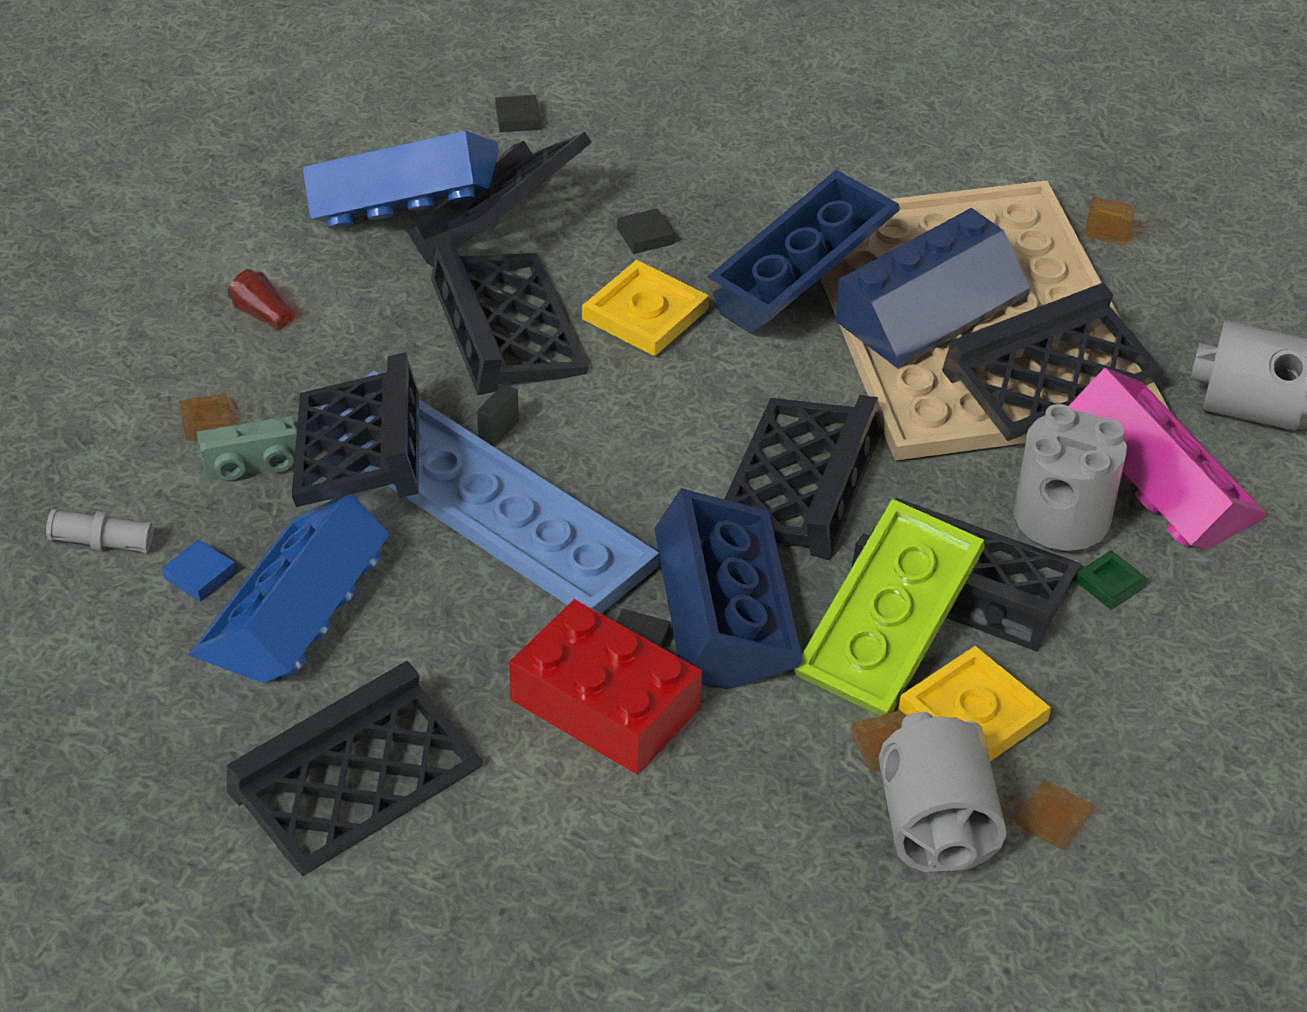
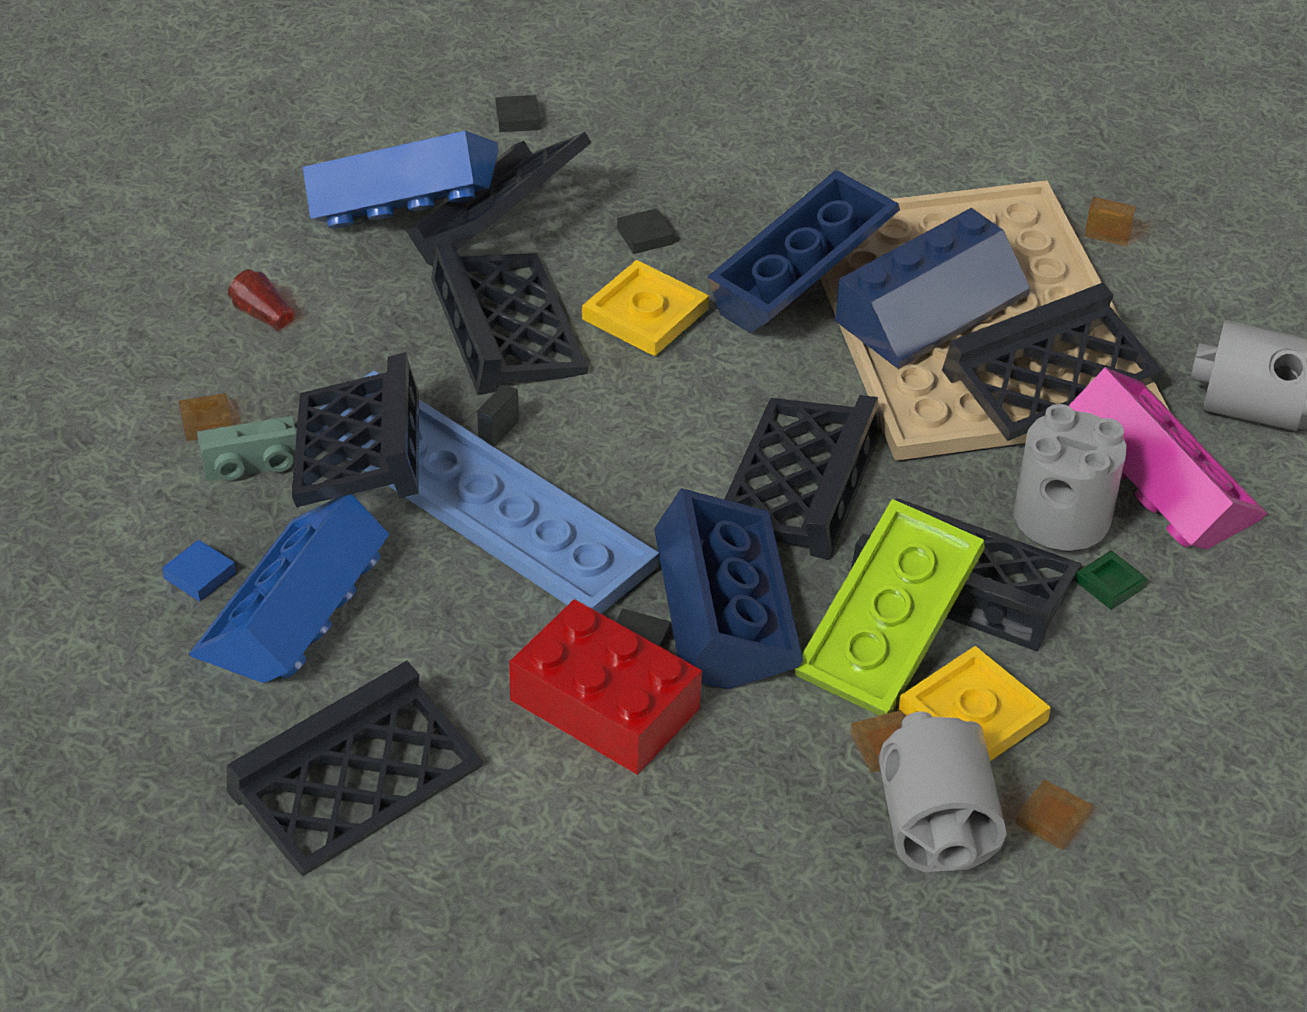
(99, 531): light grey pin -> none

